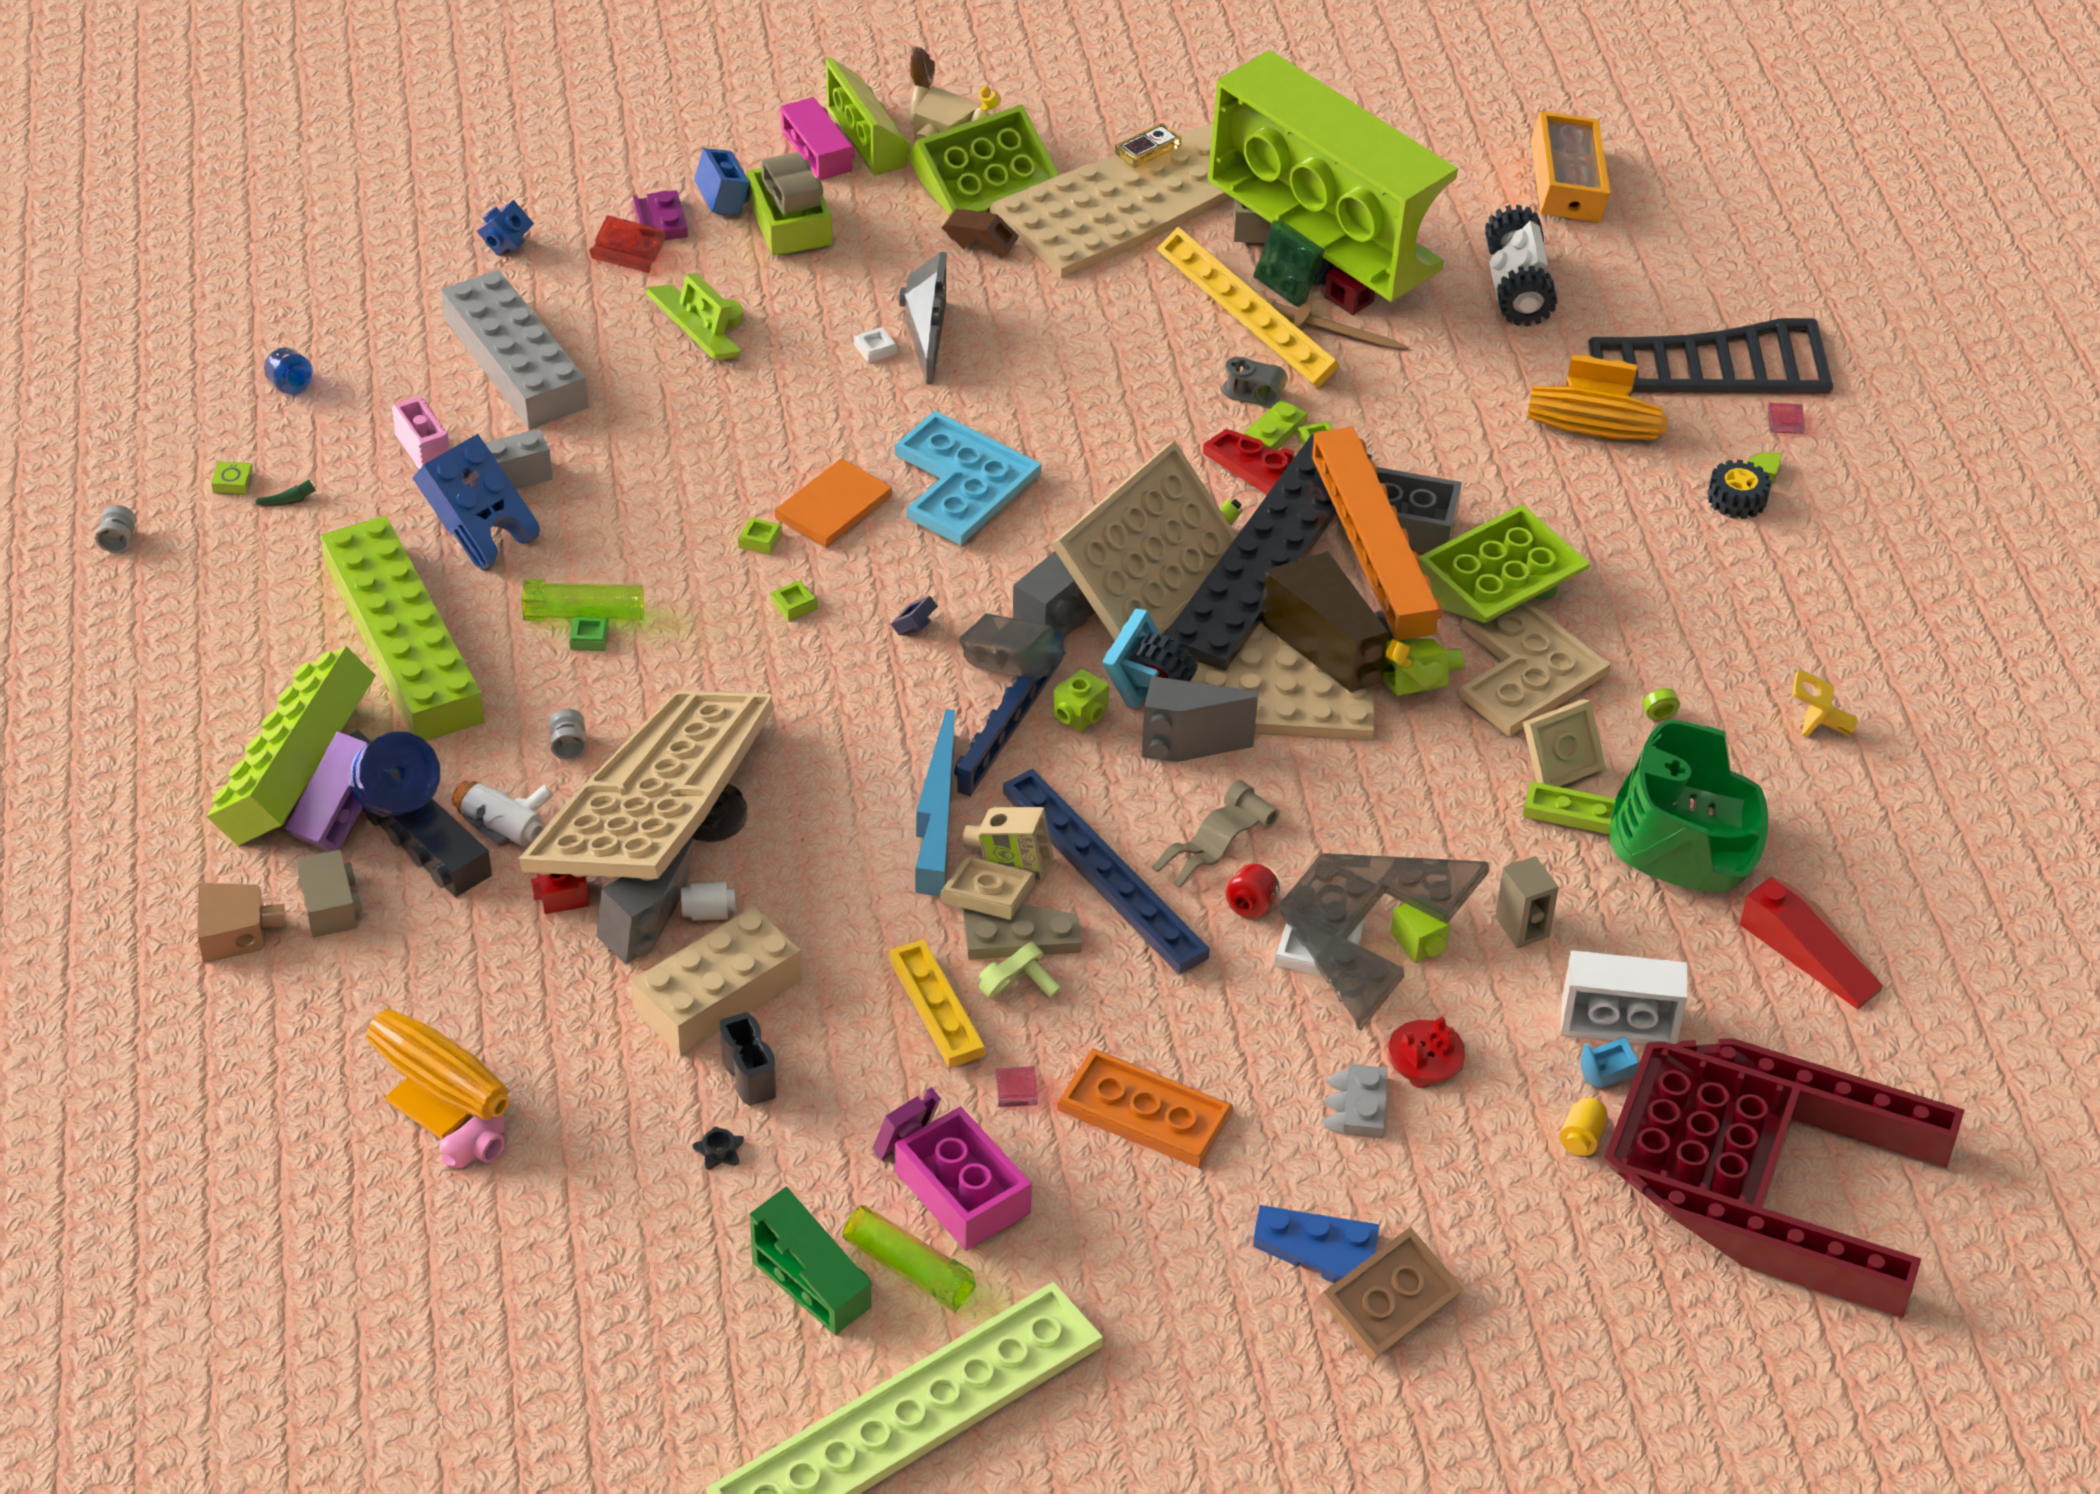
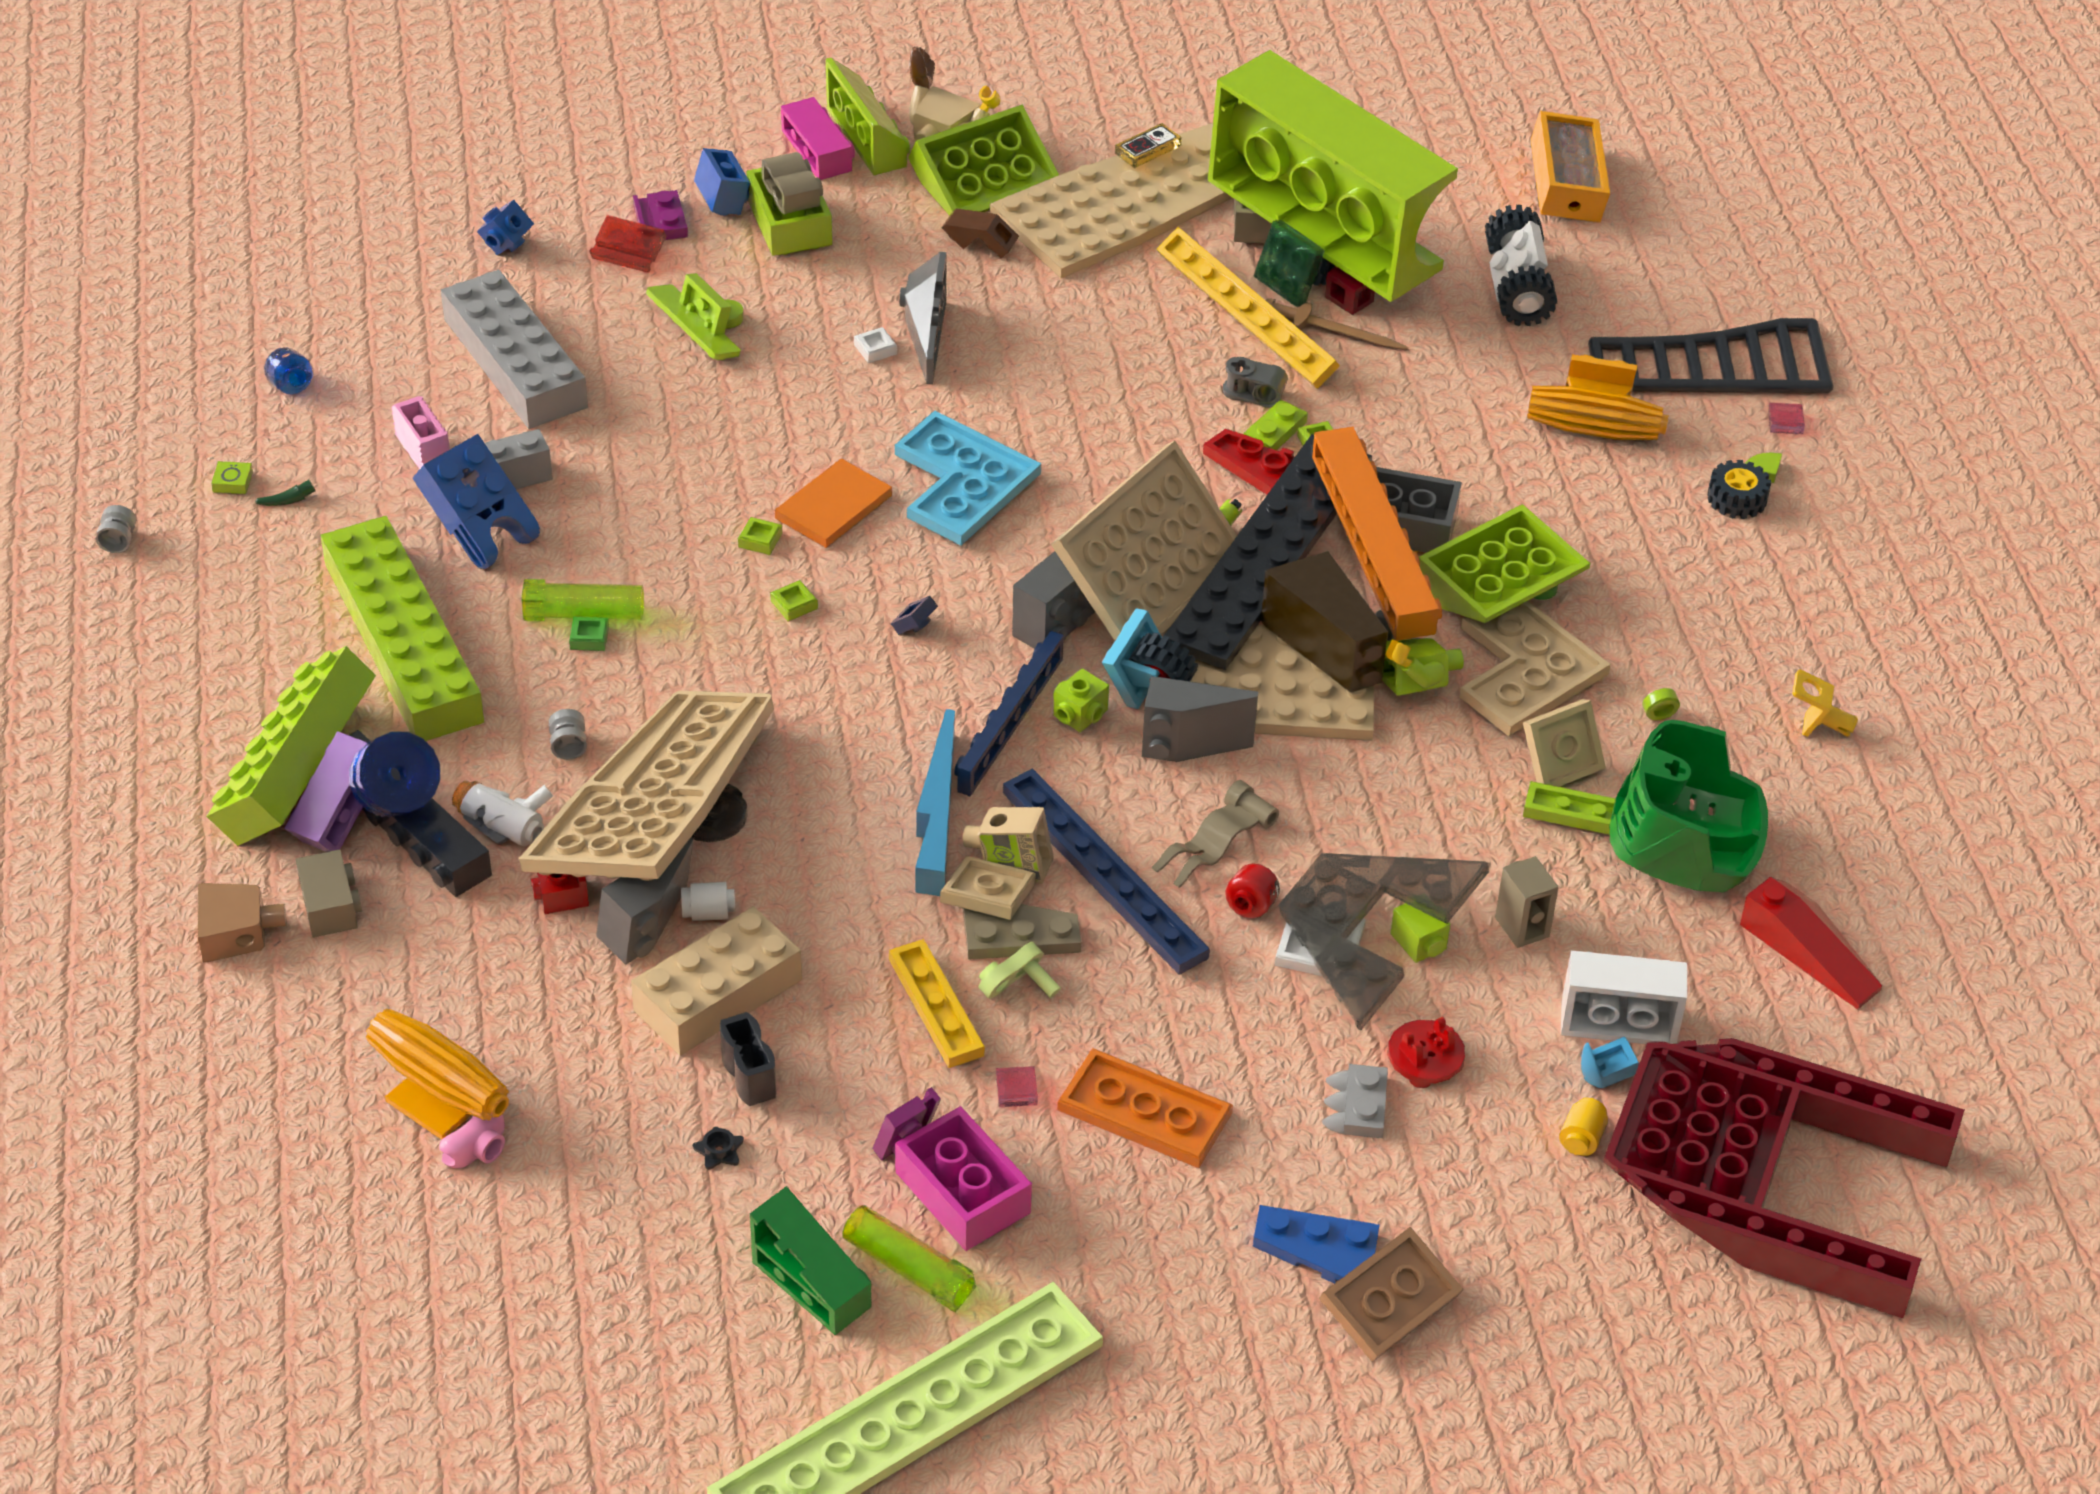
(1011, 646): clear smoke brick -> none

